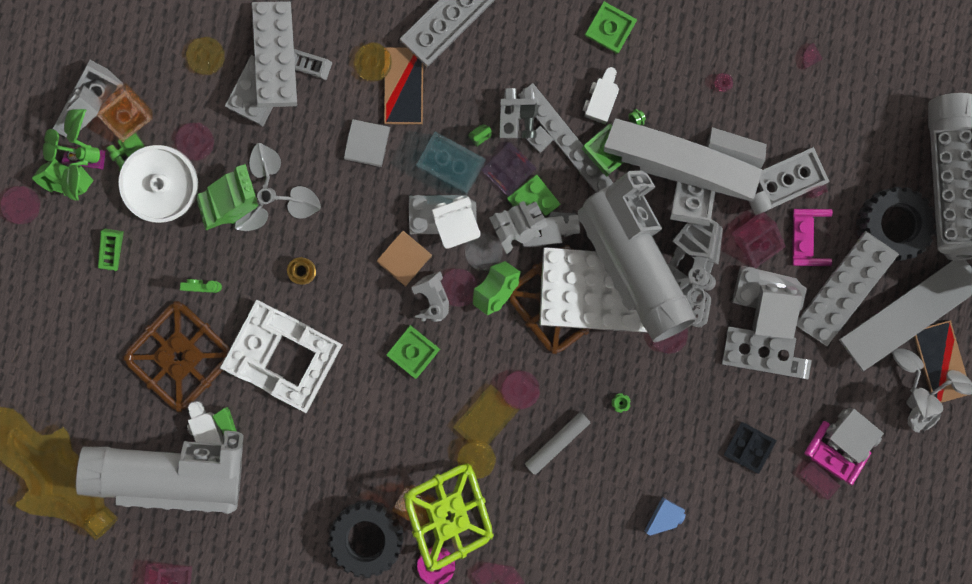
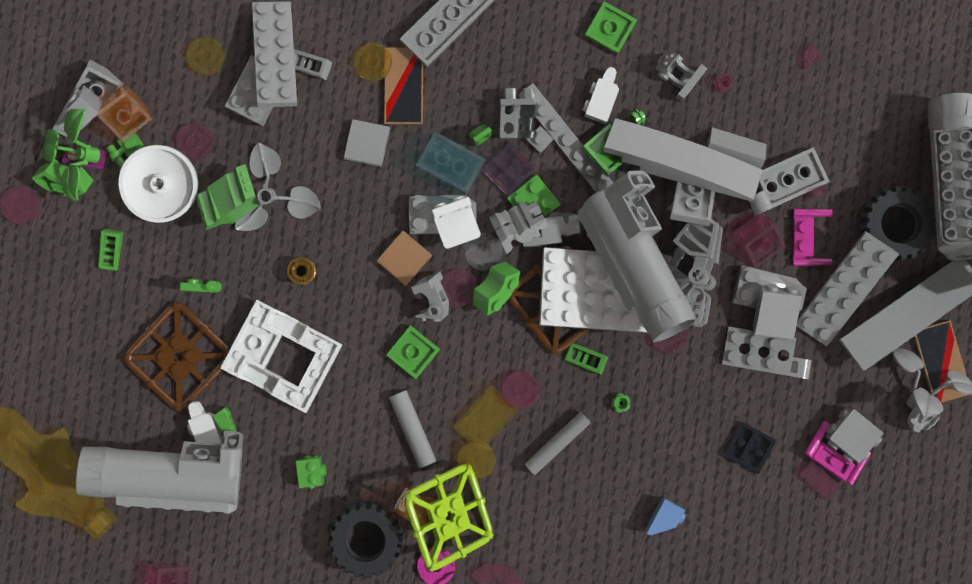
(310, 471): none -> bright green head
(412, 429): none -> light grey brick
(601, 365): none -> bright green slope
(668, 62): none -> light grey tile

